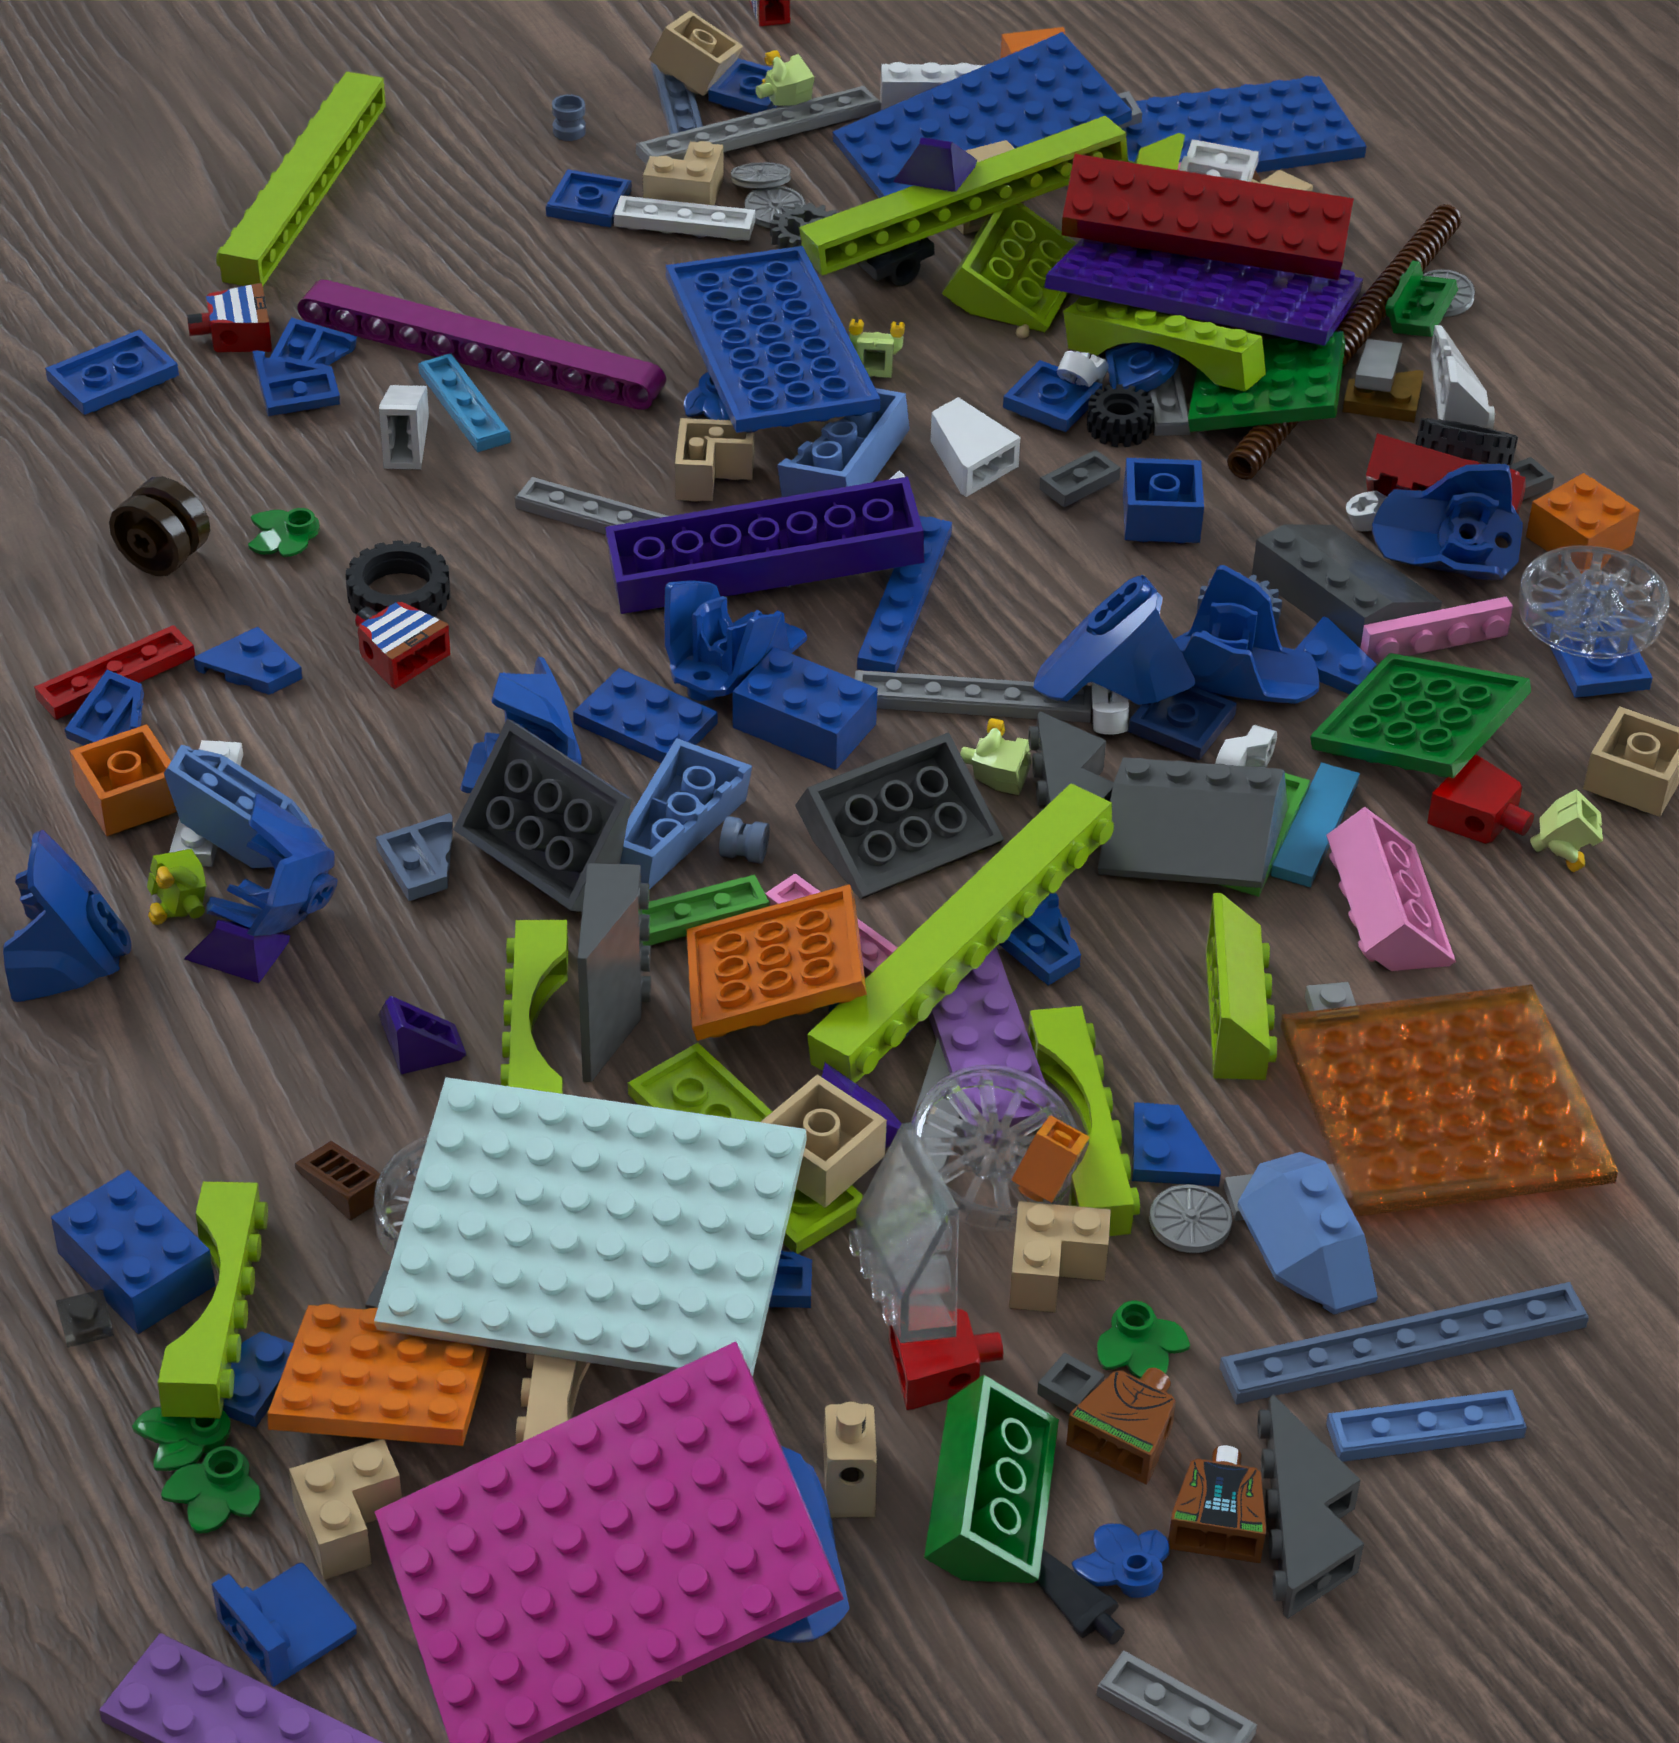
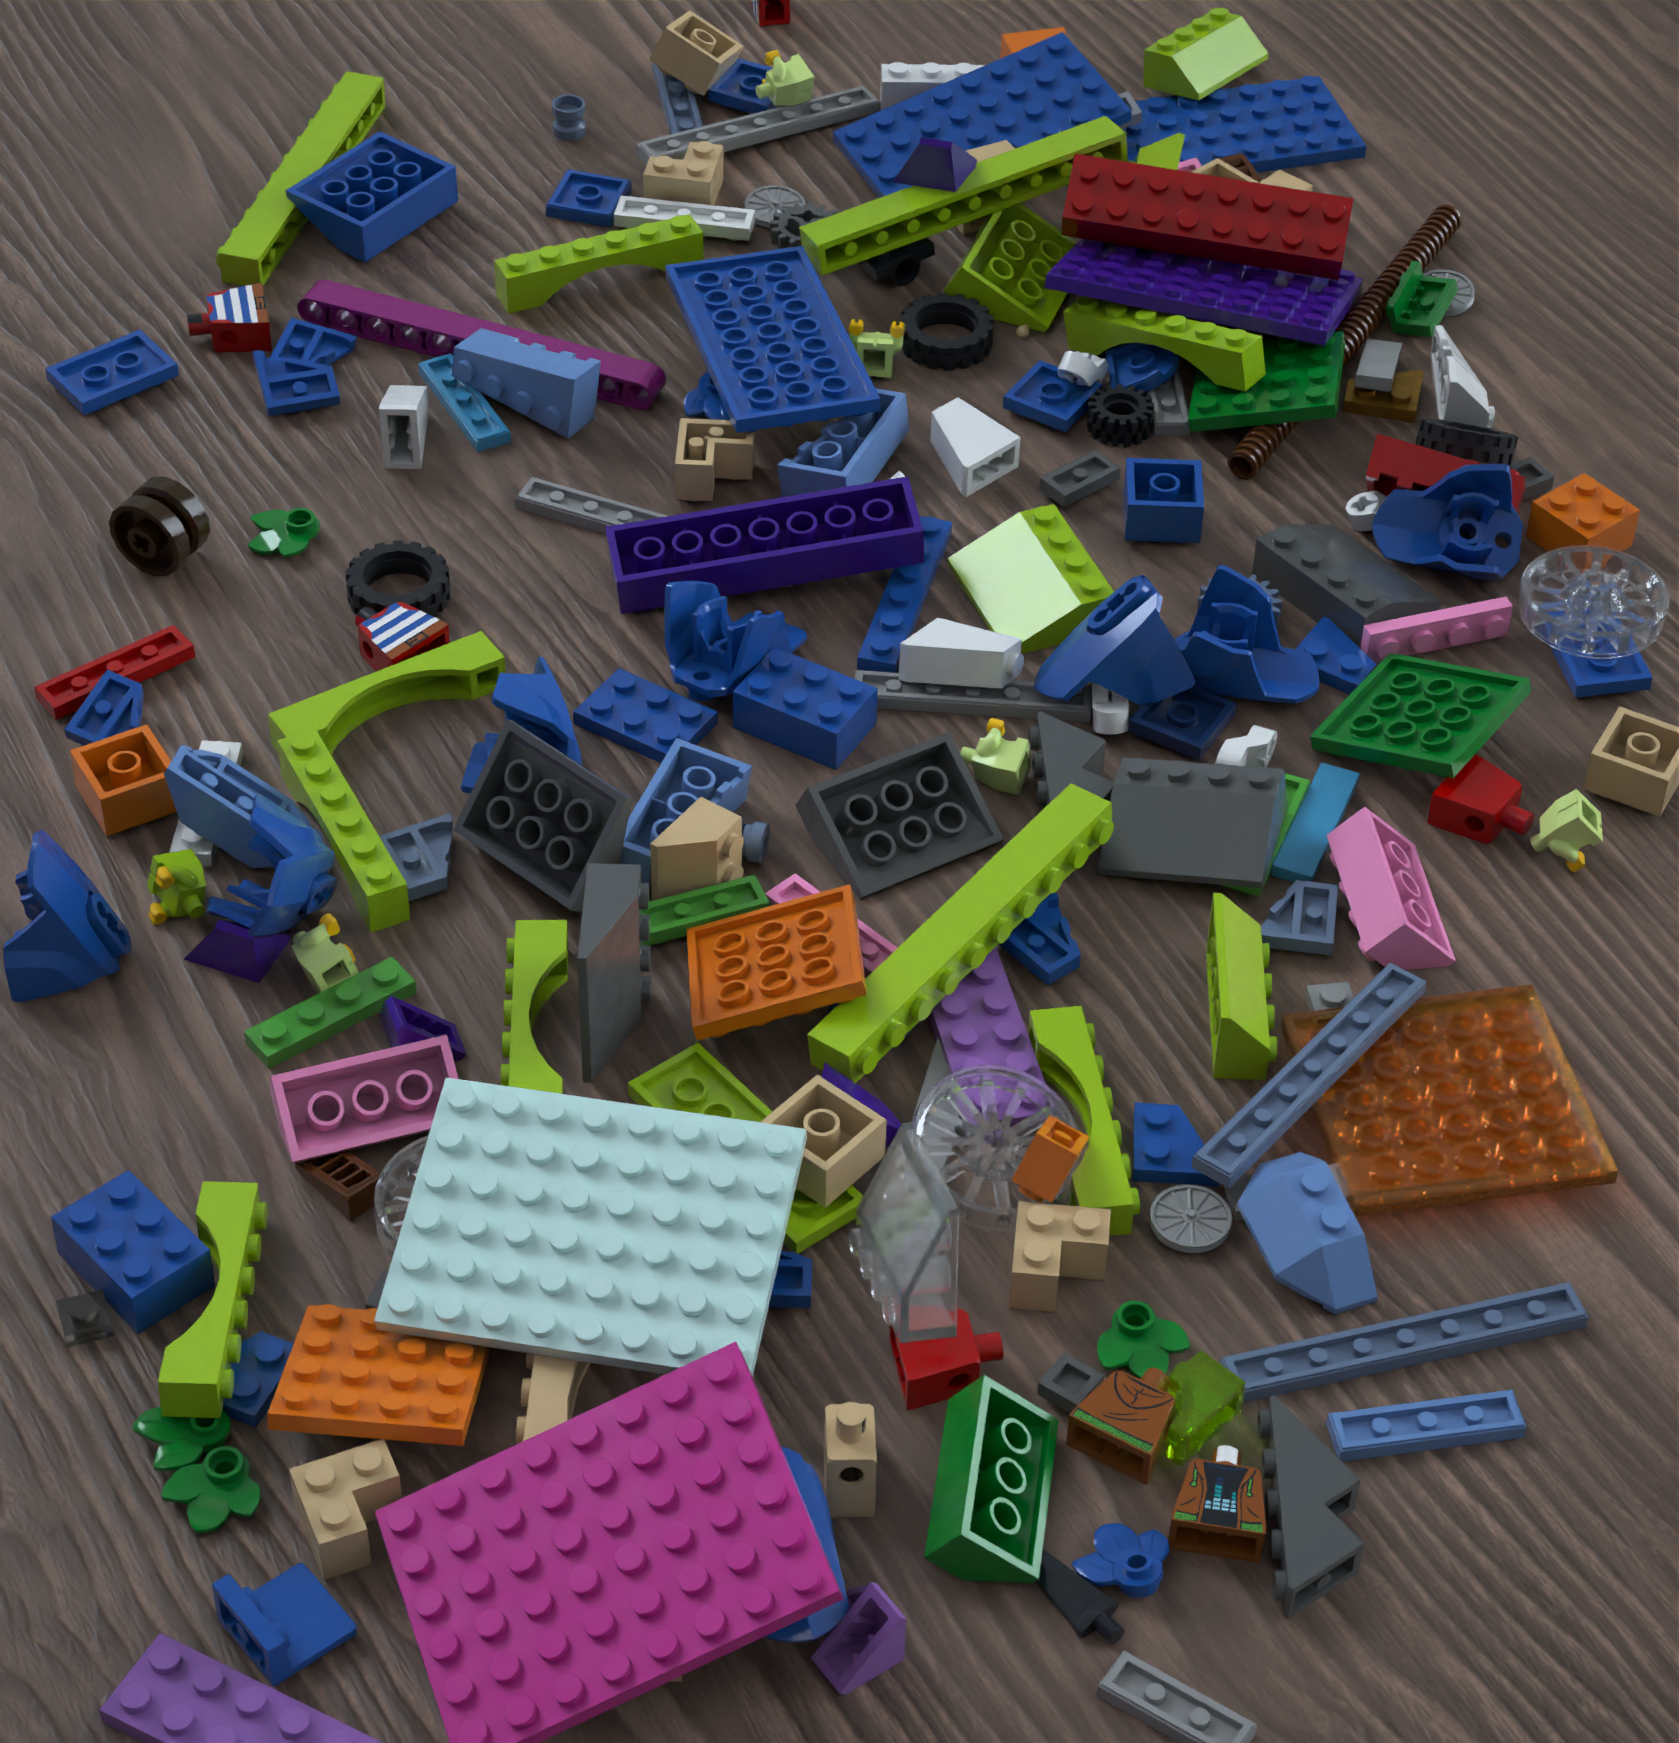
(251, 661): blue wing -> none
(320, 958): none -> yellowish green piece
(329, 1012): none -> bright green plate
(361, 1098): none -> bright pink slope
(367, 866): none -> lime arch
(375, 194): none -> blue slope
(453, 671): none -> lime arch
(530, 379): none -> medium blue wedge
(534, 276): none -> lime arch
(697, 850): none -> tan slope
(760, 175): light grey wheel -> none
(864, 1641): none -> medium lavender slope
(947, 352): none -> black tyre
(960, 656): none -> white slope
(1031, 578): none -> slope
(1202, 55): none -> lime slope
(1205, 1403): none -> clear neon green arch
(1220, 160): white slope -> none
(1303, 919): none -> sand blue wing
(1308, 1075): none -> sand blue tile

